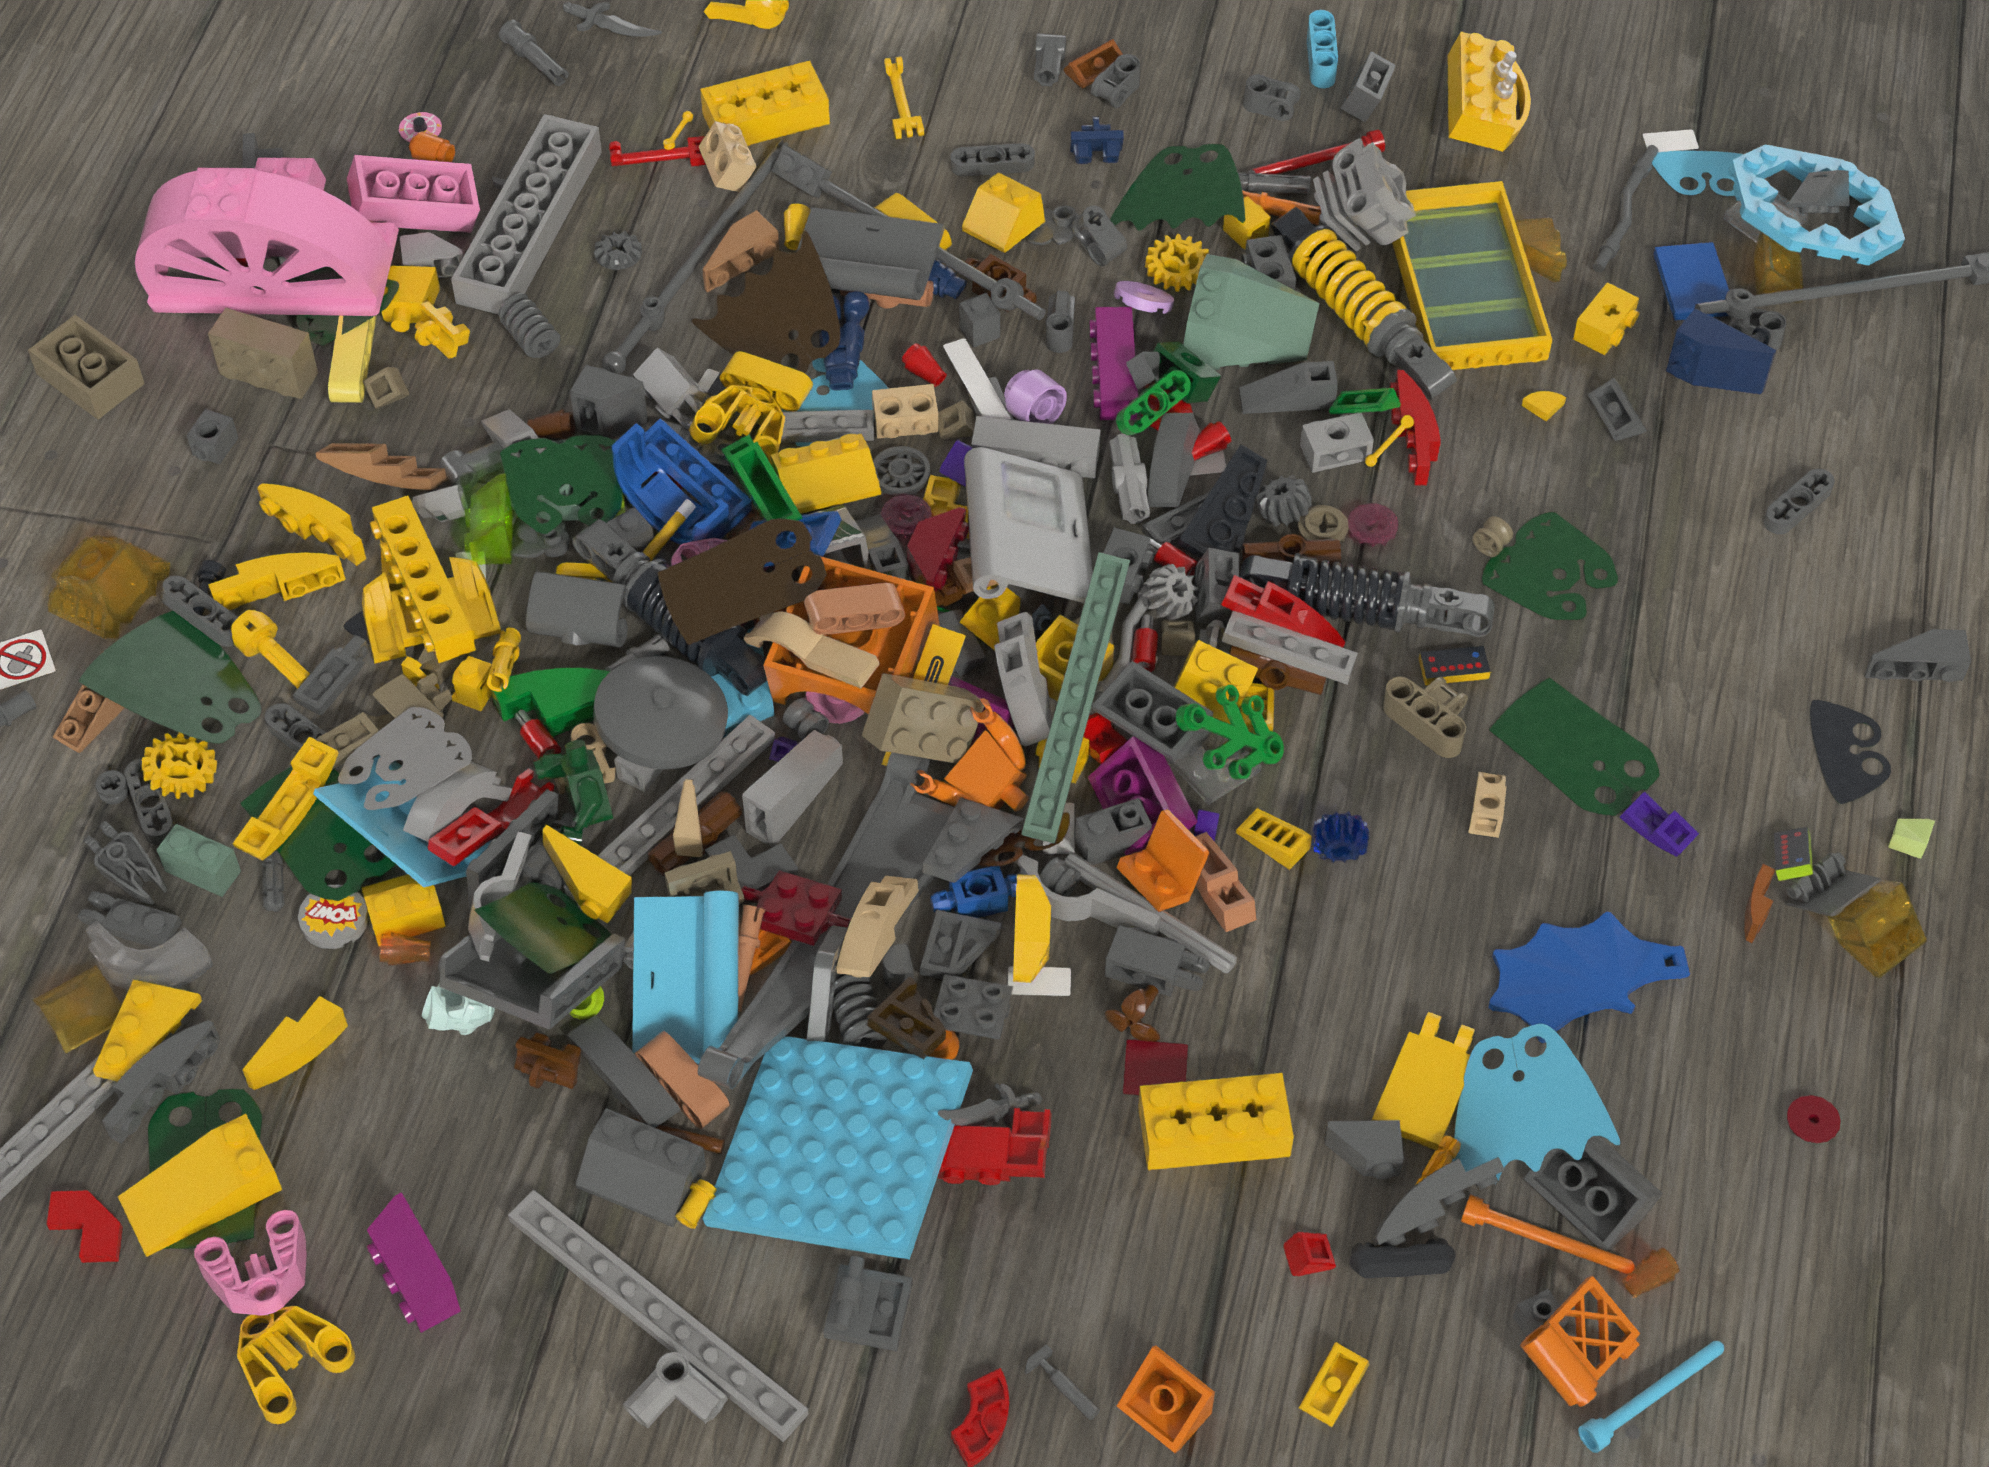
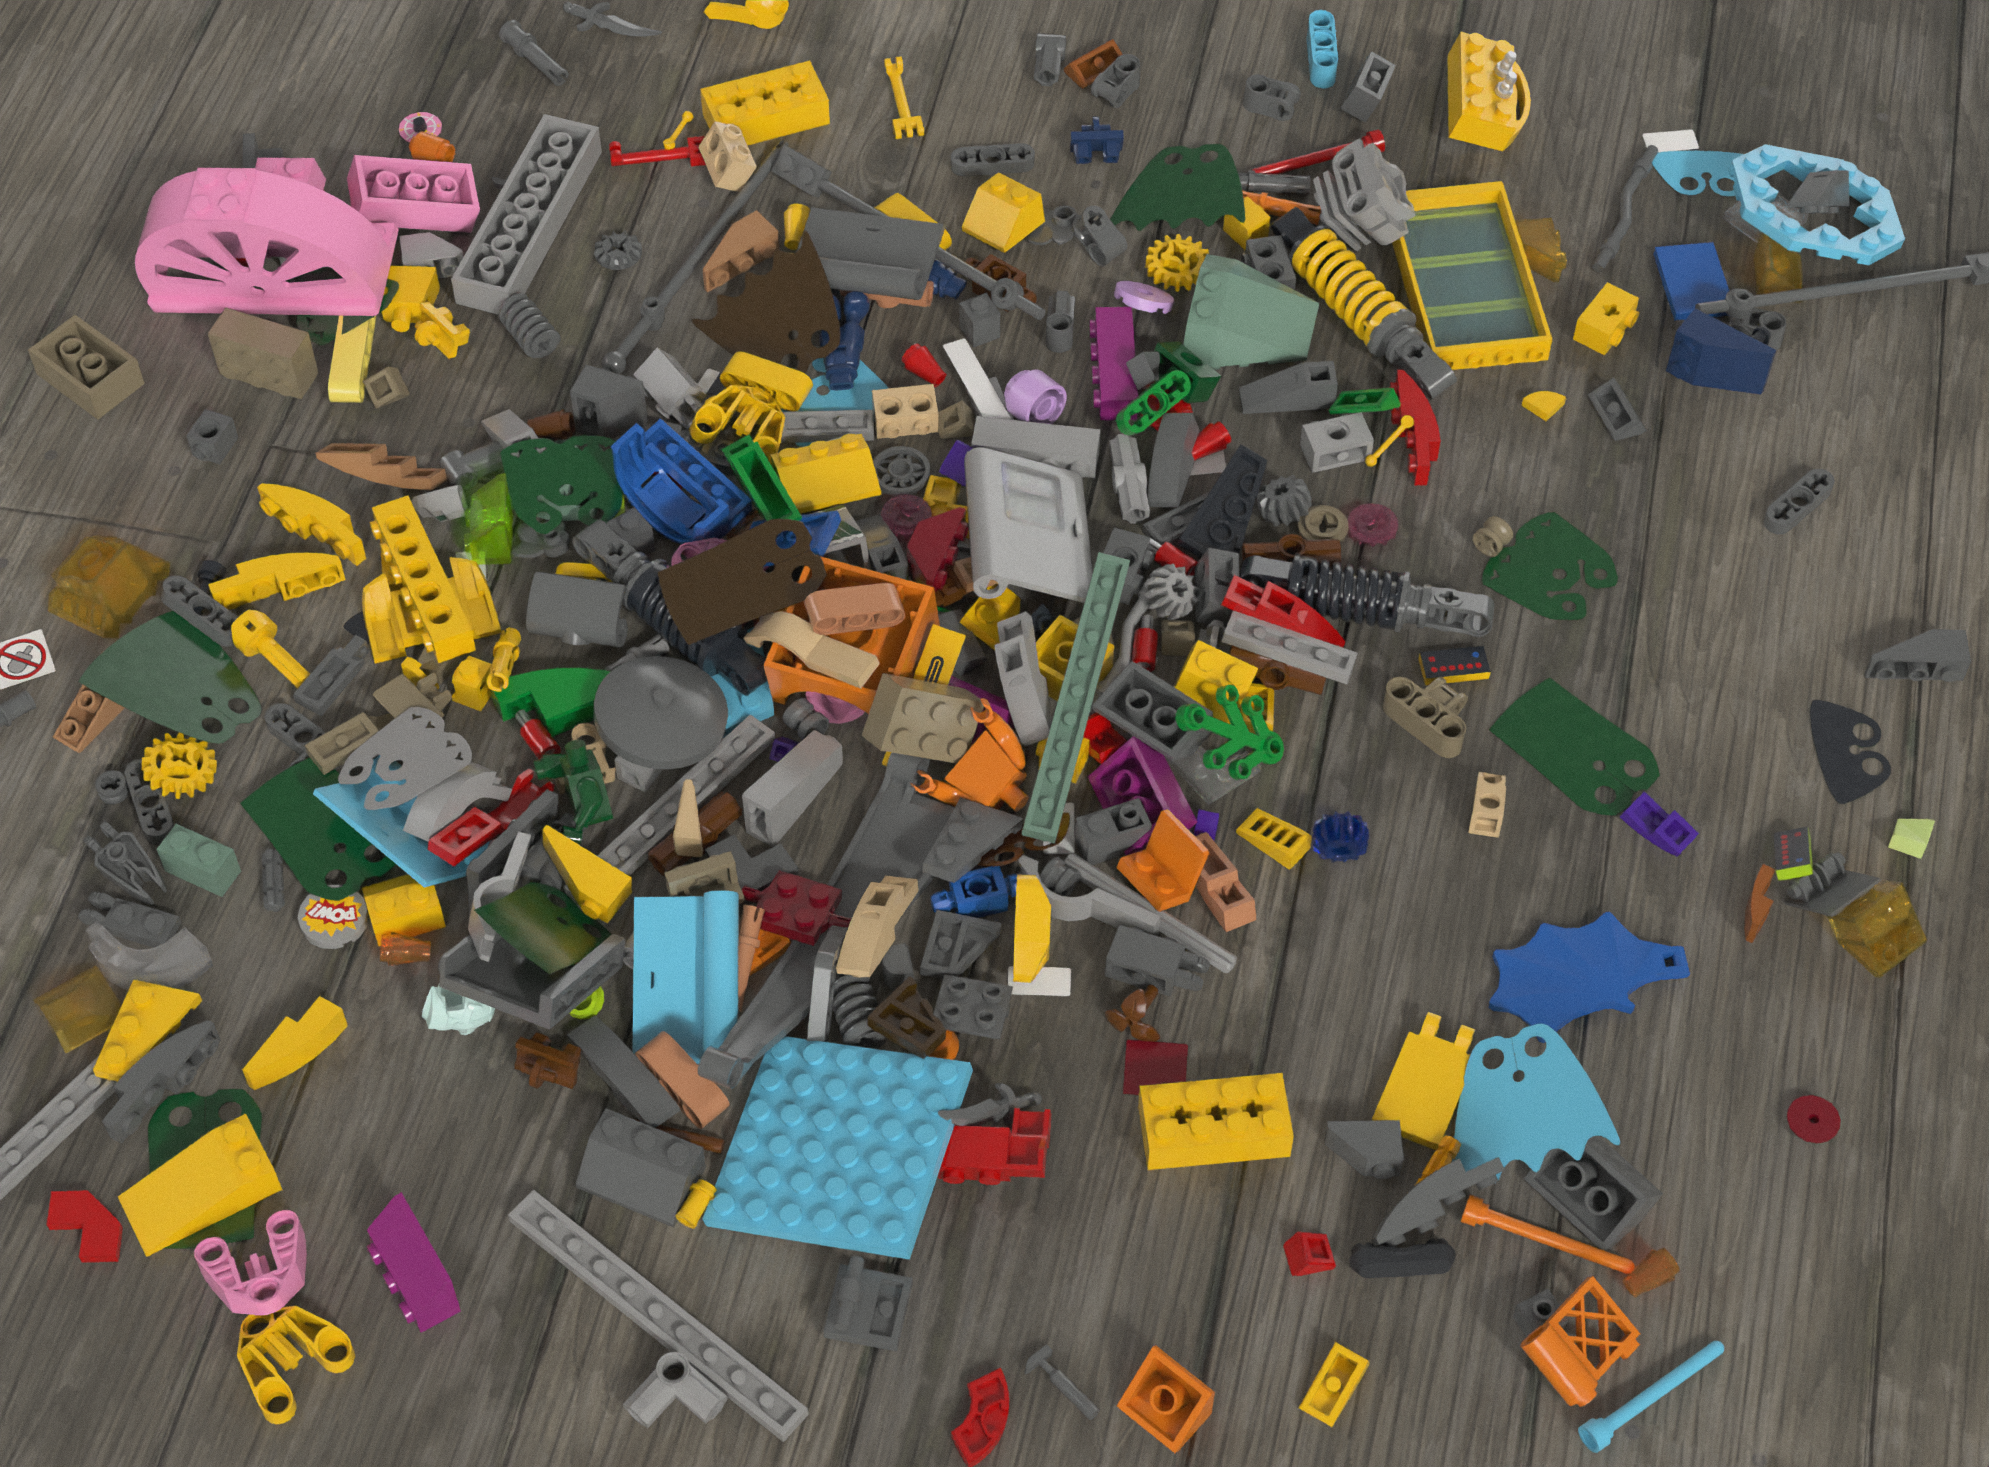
(291, 802): yellow slope -> none
(669, 529): yellow bar -> none

